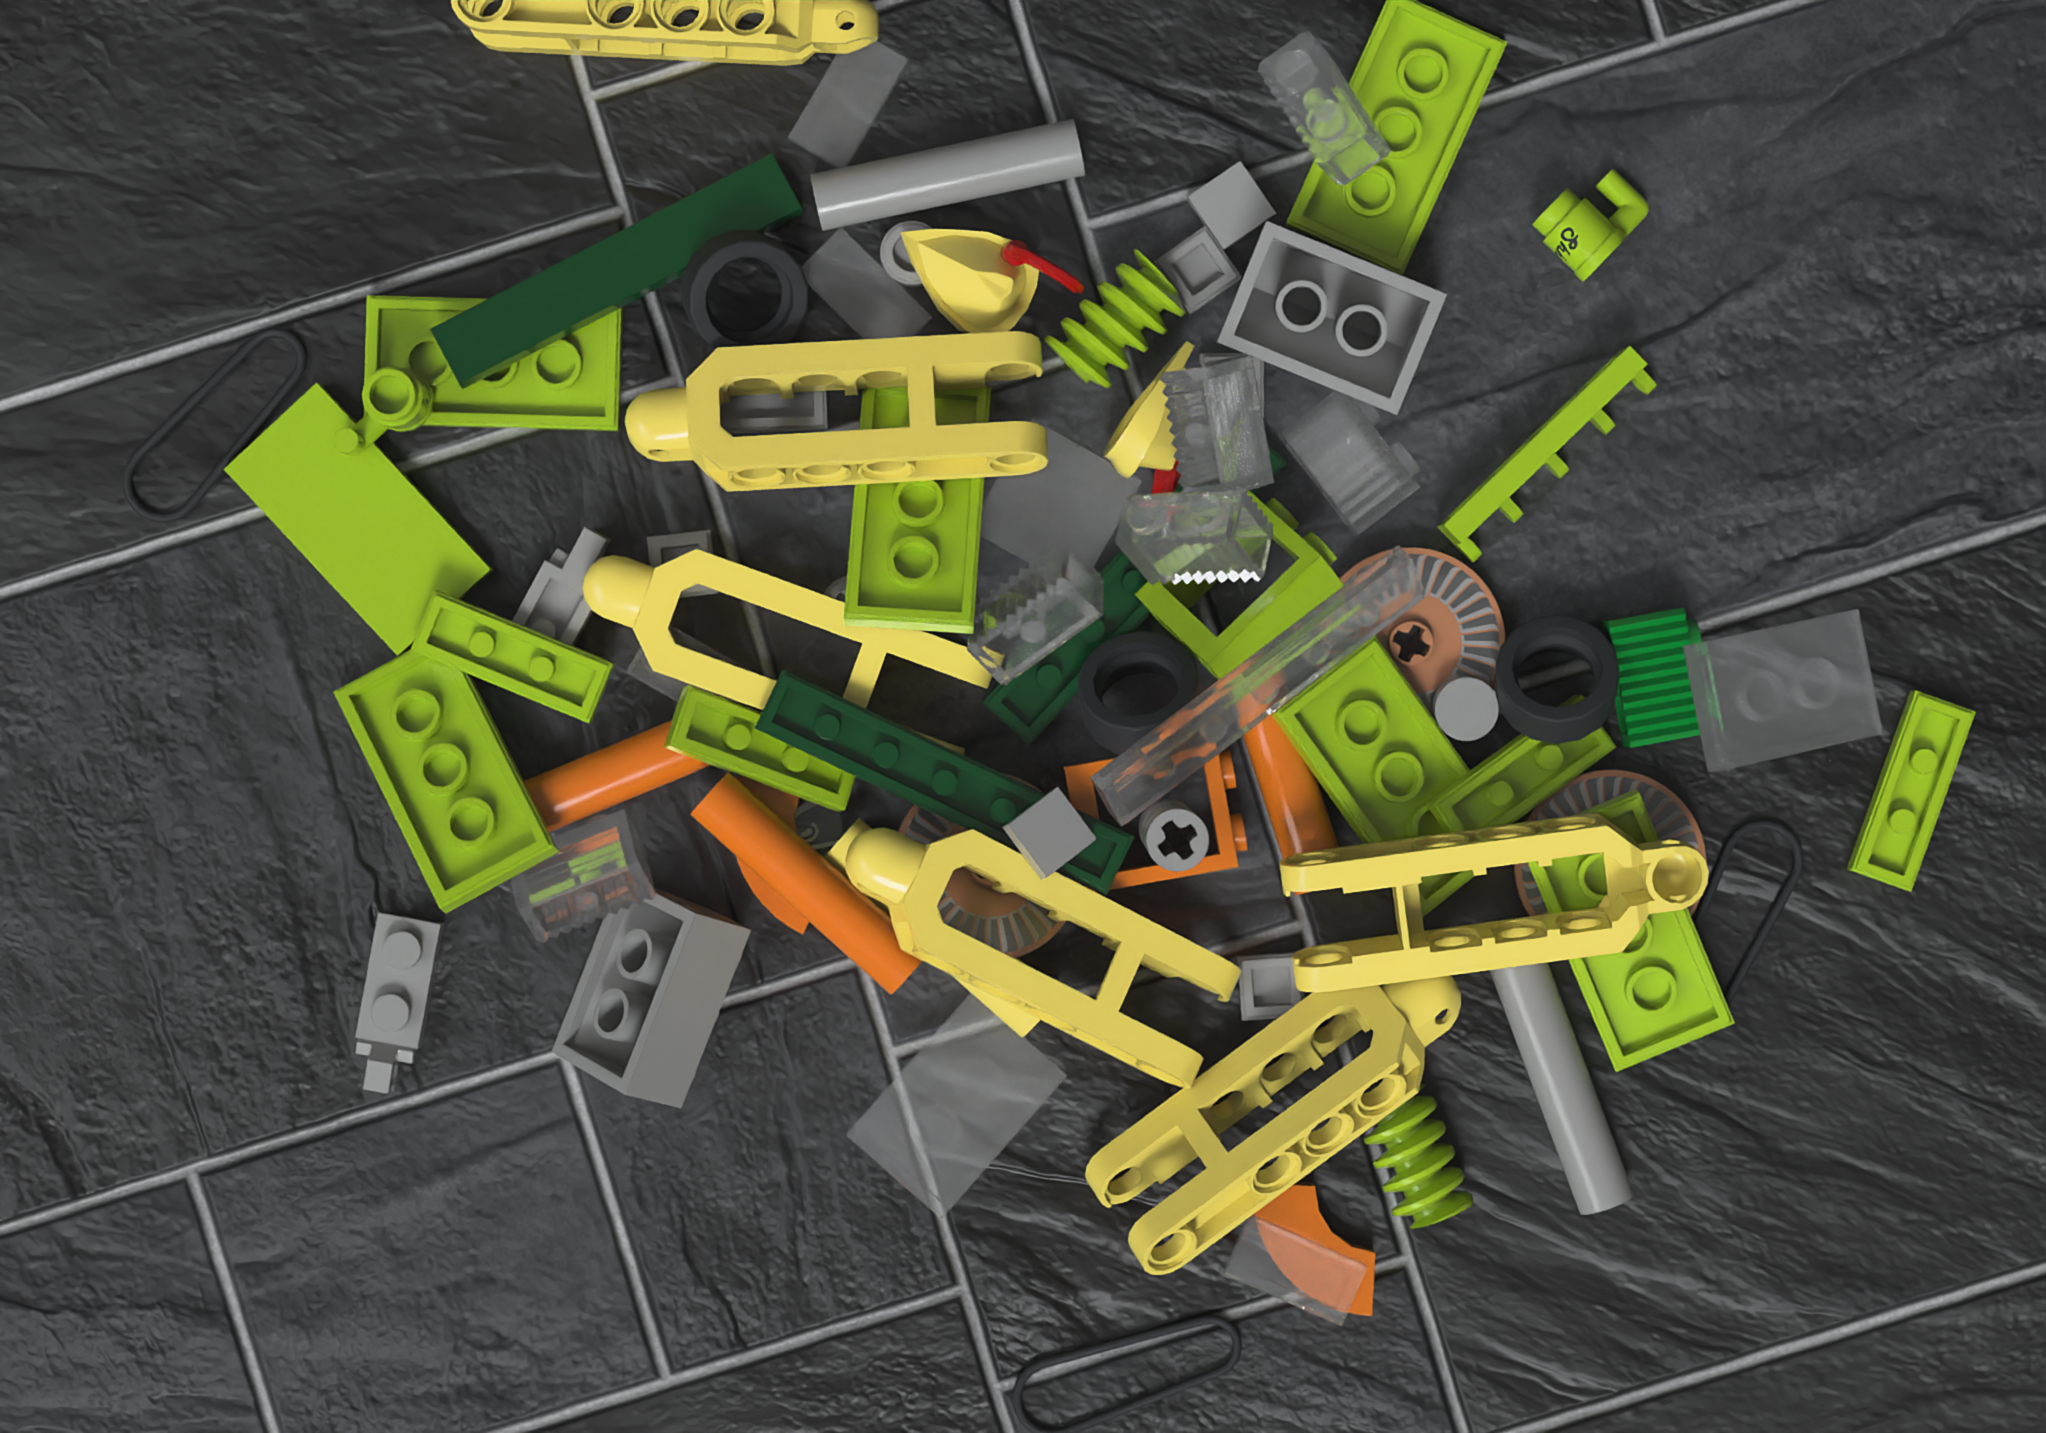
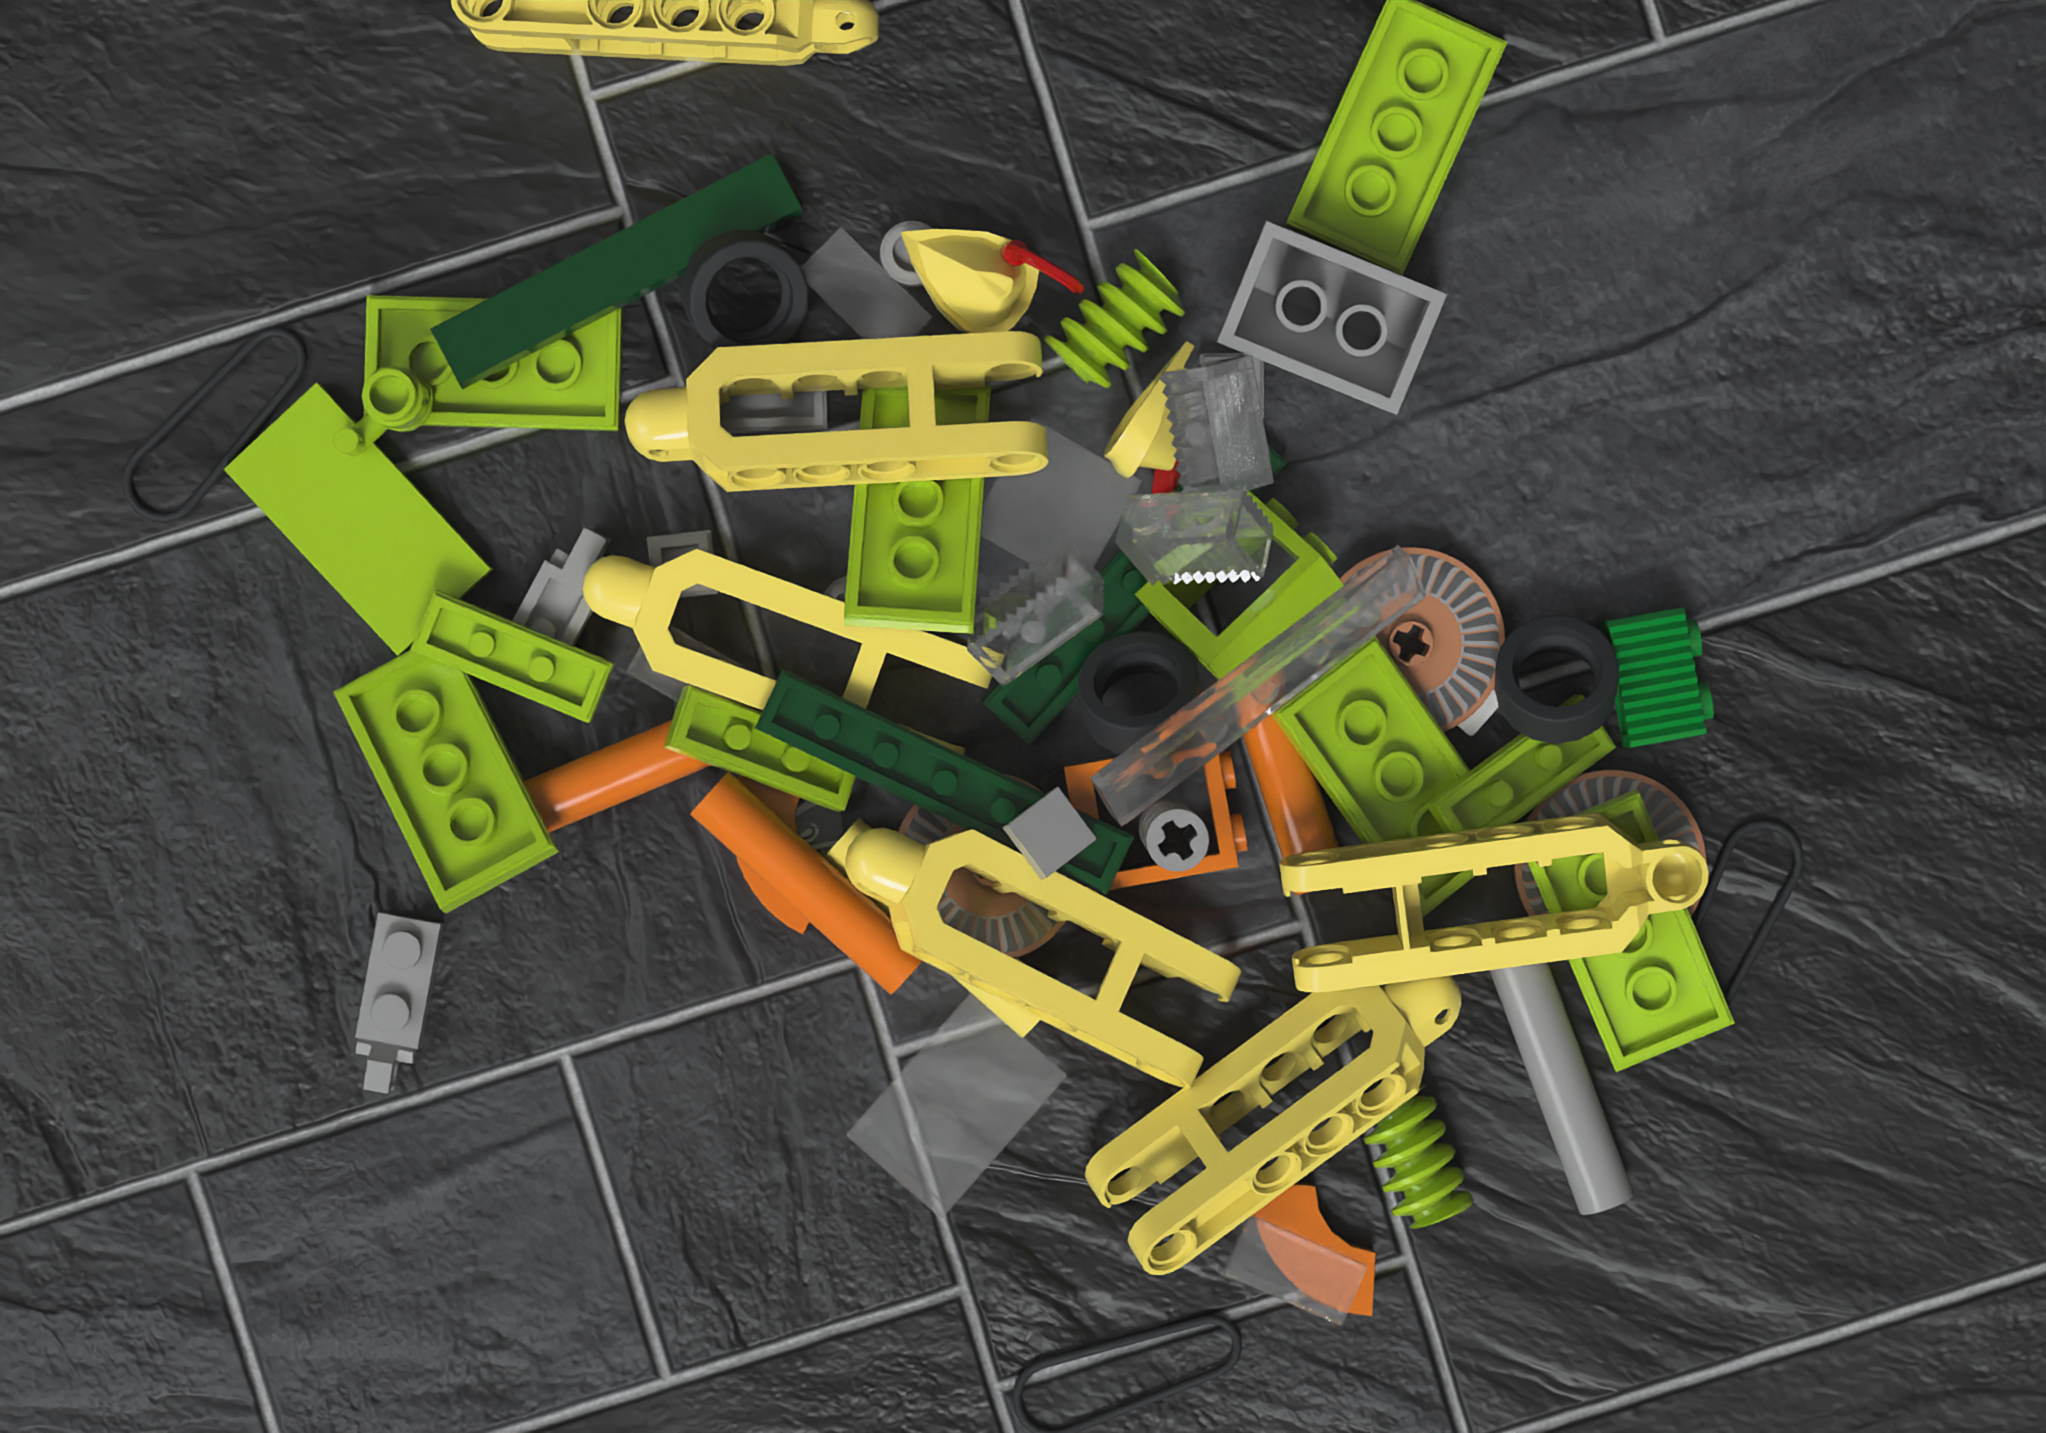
(593, 875): clear brick -> none
(651, 996): light grey slope -> none
(848, 103): clear tile -> none
(948, 174): light grey piece -> none
(1198, 270): light grey tile -> none
(1231, 205): light grey tile -> none
(1267, 985): light grey tile -> none
(1323, 109): clear brick -> none
(1351, 460): clear brick -> none
(1465, 708): light grey tile -> none
(1542, 448): lime hinge -> none
(1584, 234): lime piece -> none
(1782, 690): clear tile -> none
(1911, 790): lime tile -> none

